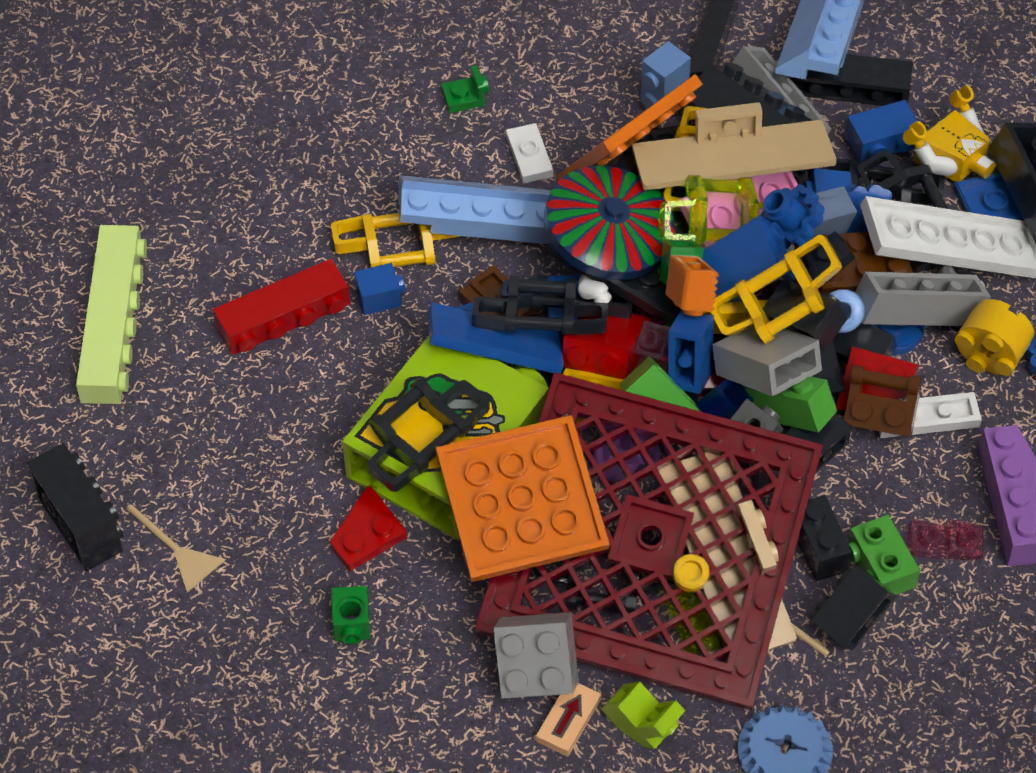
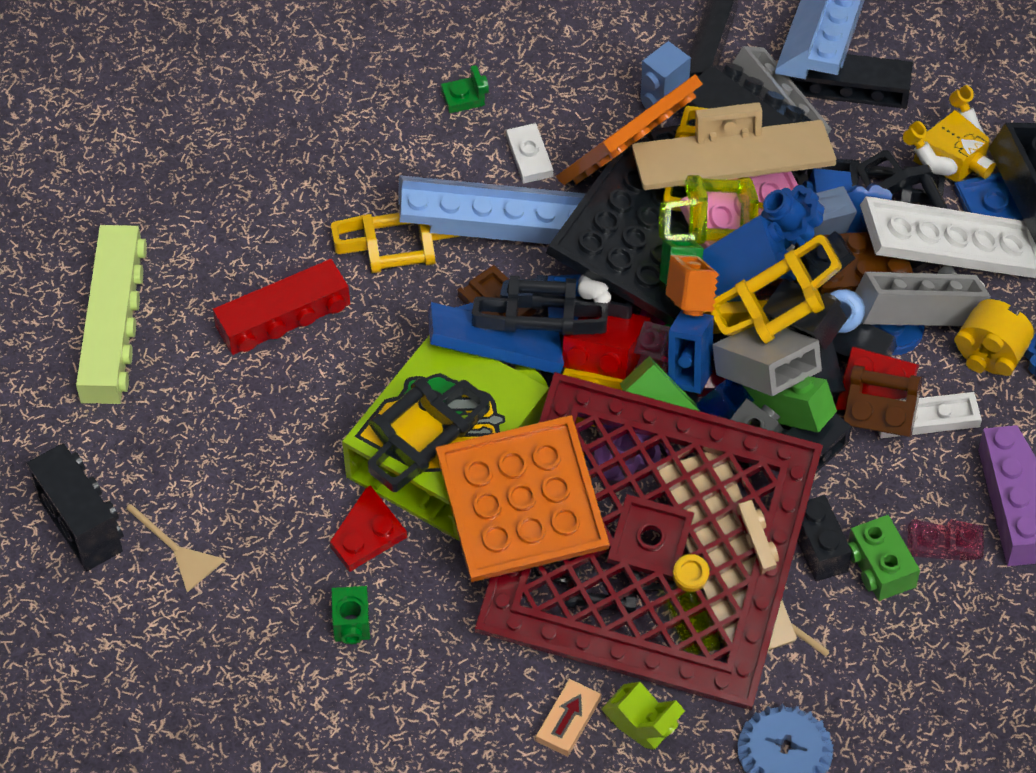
(379, 288): blue brick -> none
(536, 655): light grey brick -> none
(605, 222): dish -> none
(853, 607): black brick -> none
(879, 130): blue brick -> none

